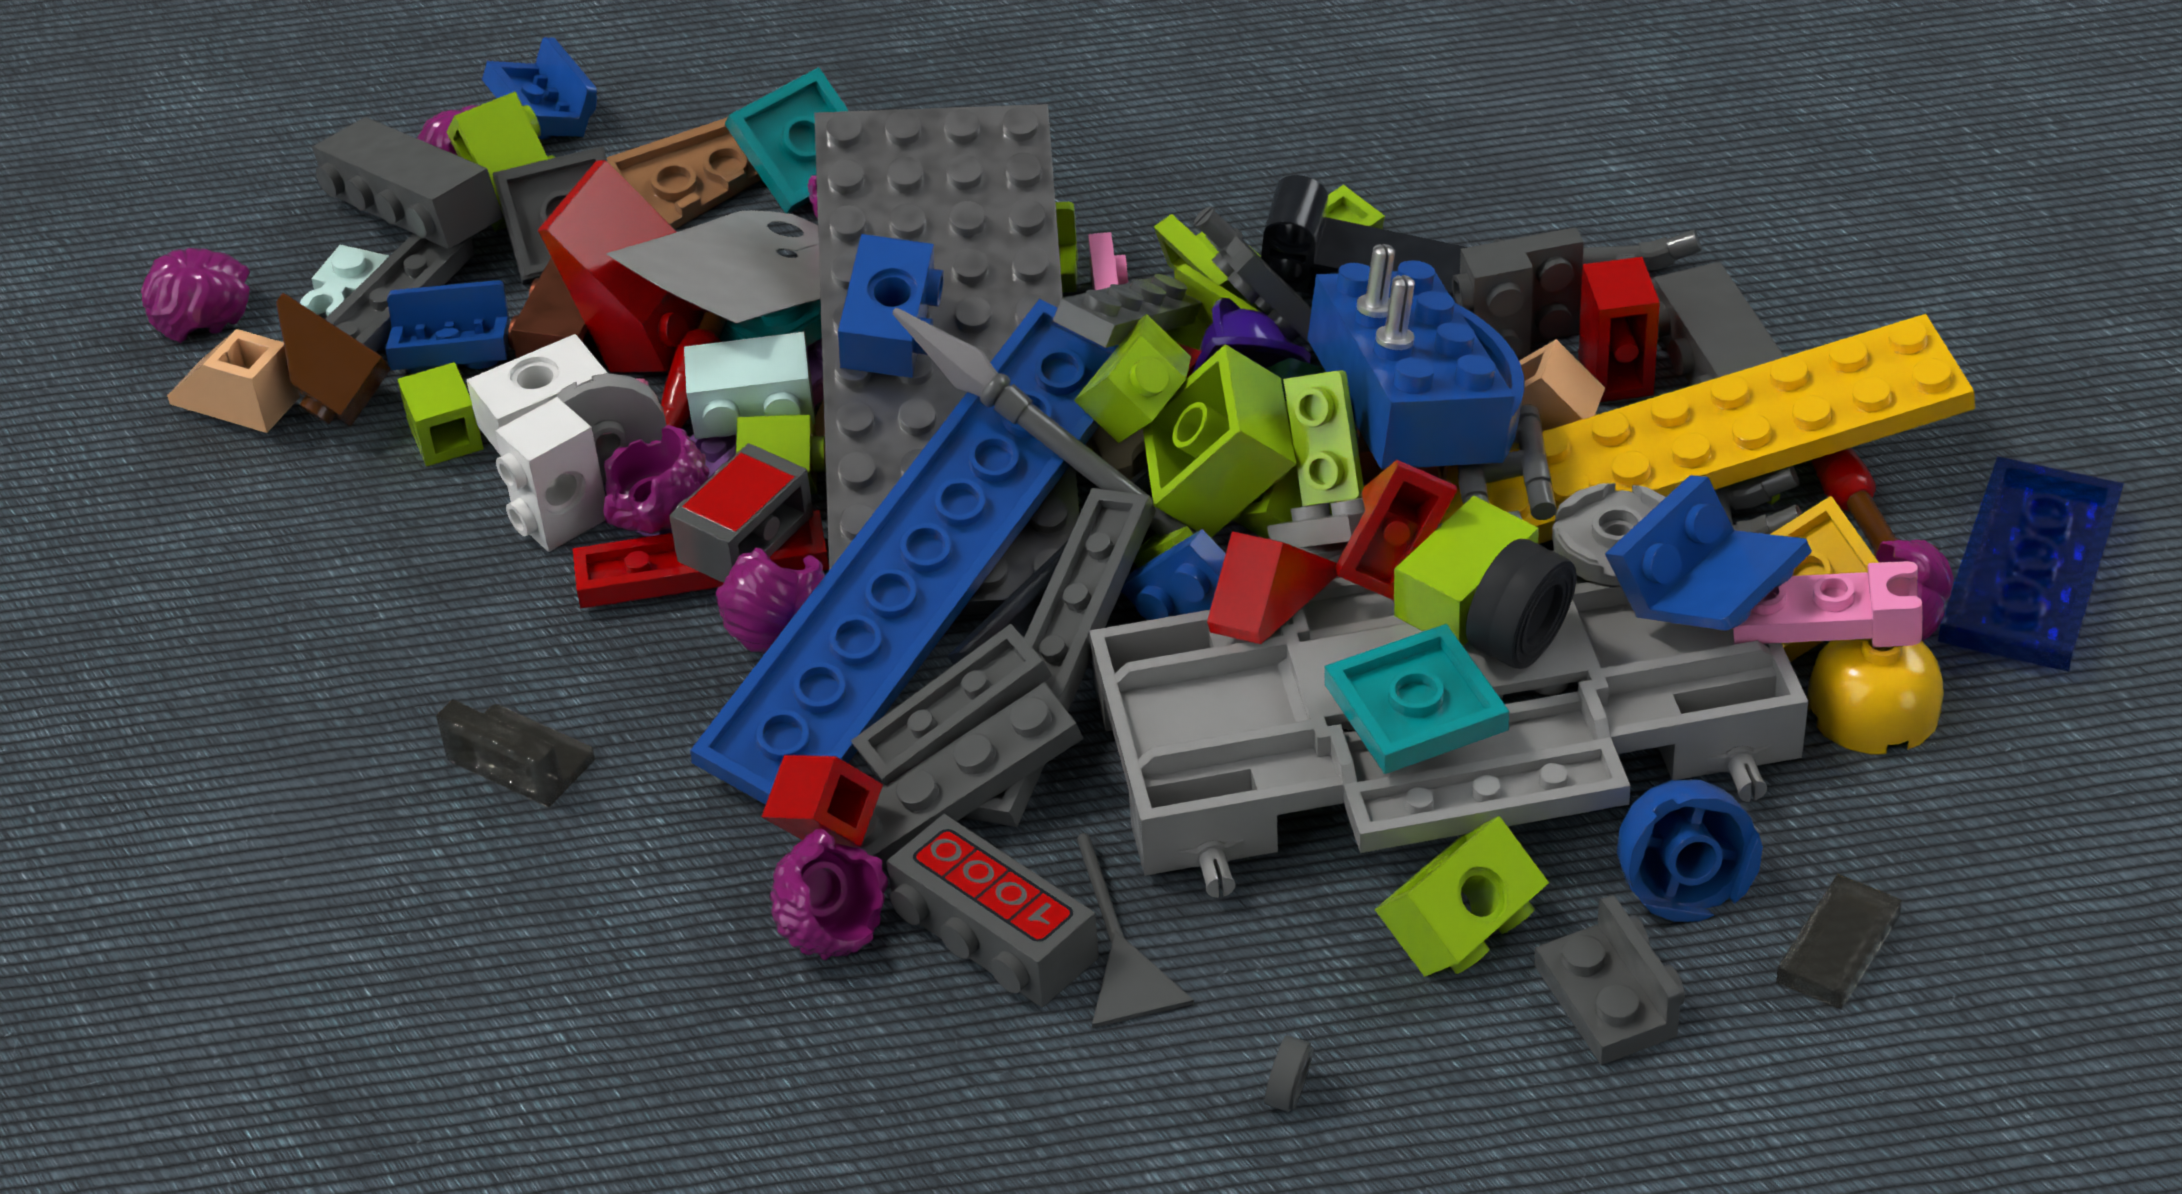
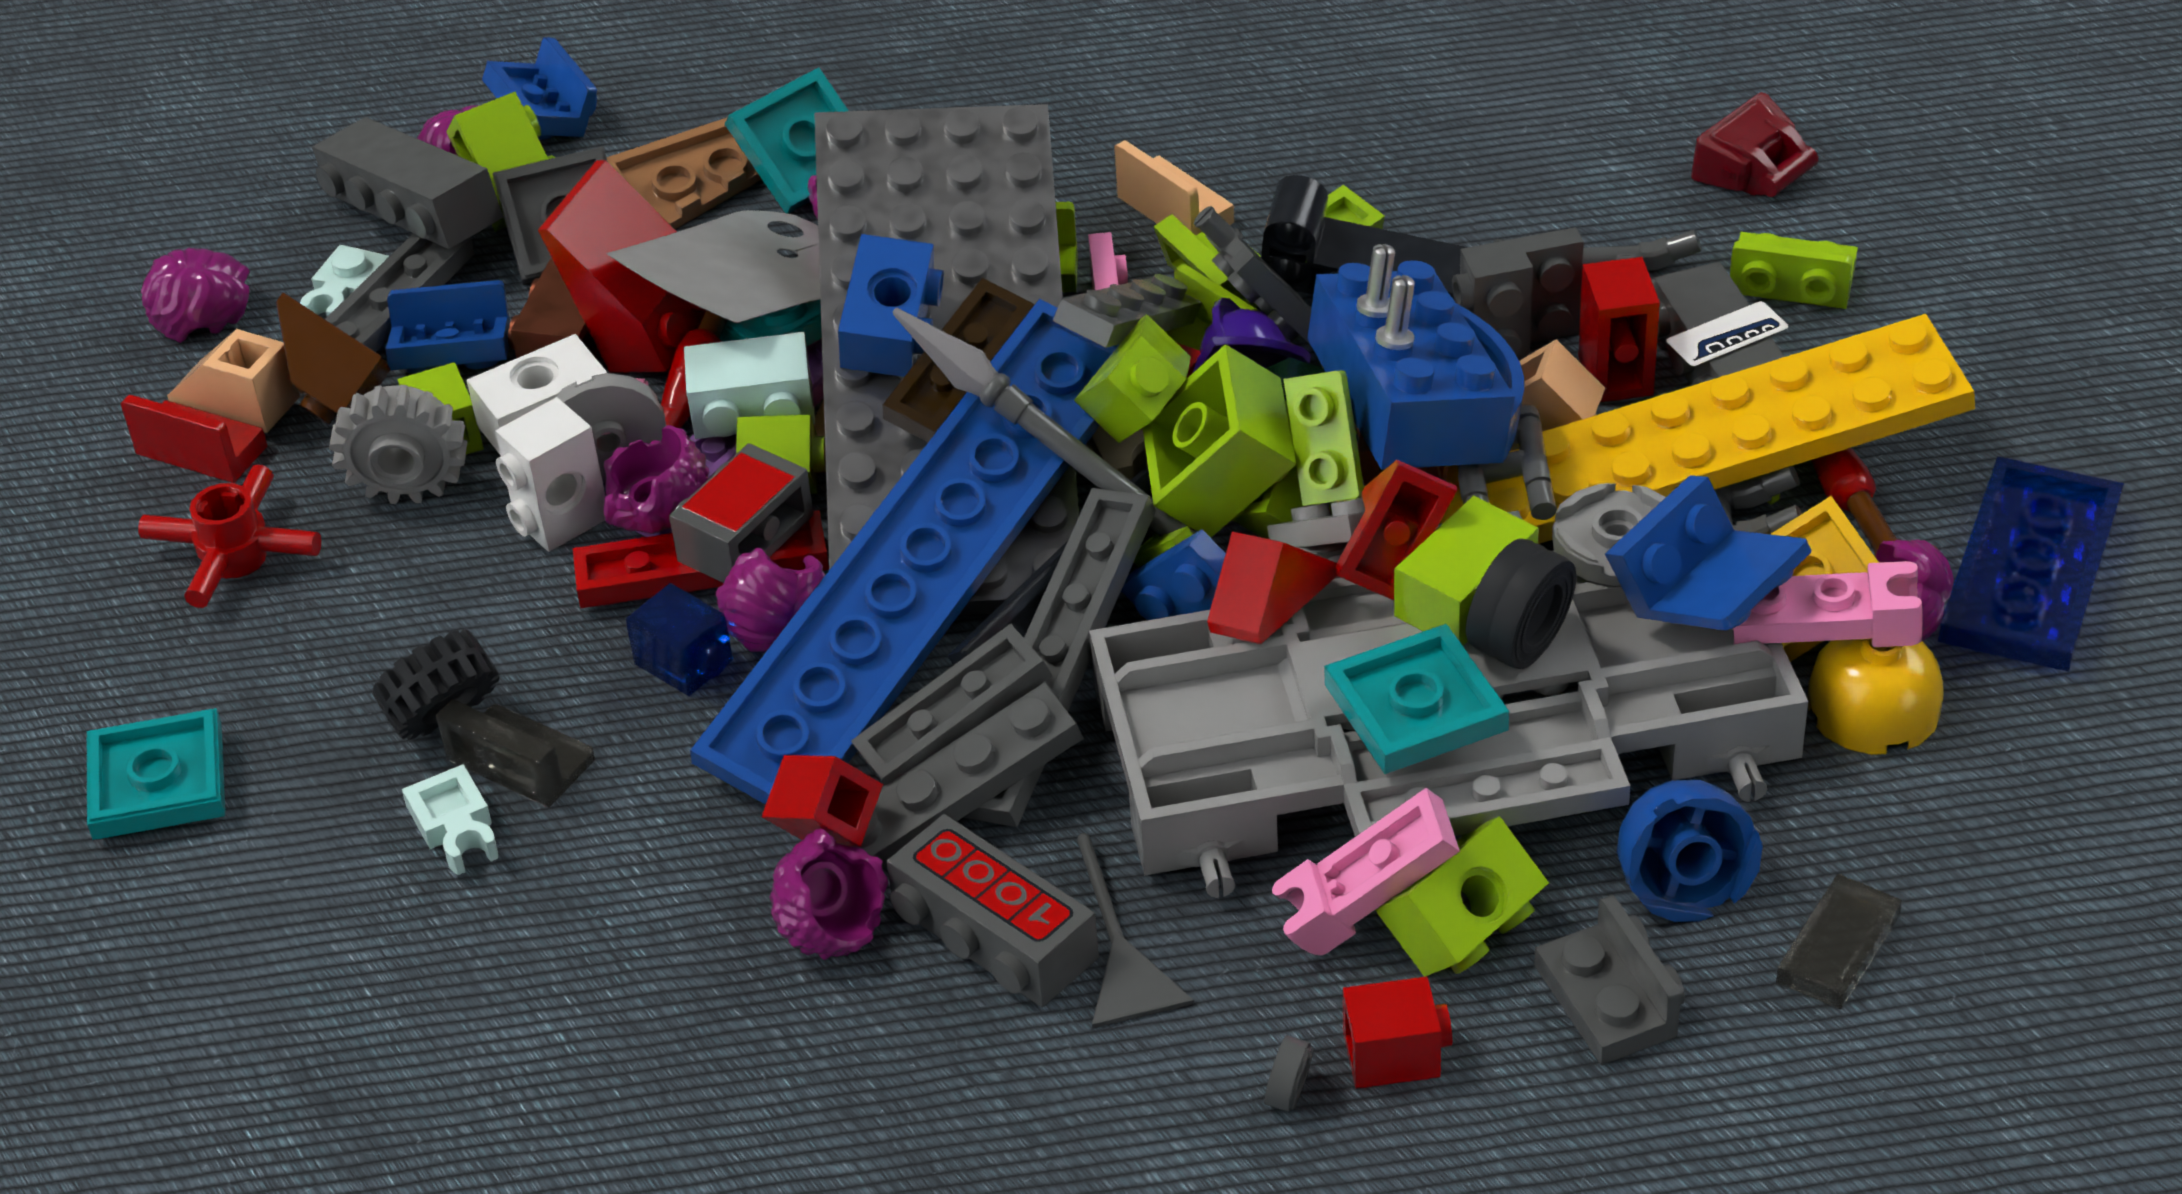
(155, 774): none -> teal plate
(192, 438): none -> red panel
(228, 533): none -> red bar
(398, 443): none -> light grey gear
(431, 678): none -> black tyre
(452, 814): none -> light aqua plate
(679, 639): none -> clear blue brick
(925, 394): none -> dark brown plate
(1163, 189): none -> light nougat panel
(1366, 873): none -> bright pink plate
(1394, 1032): none -> red brick
(1727, 333): none -> white sticker
(1752, 150): none -> dark red piece
(1793, 269): none -> lime bracket

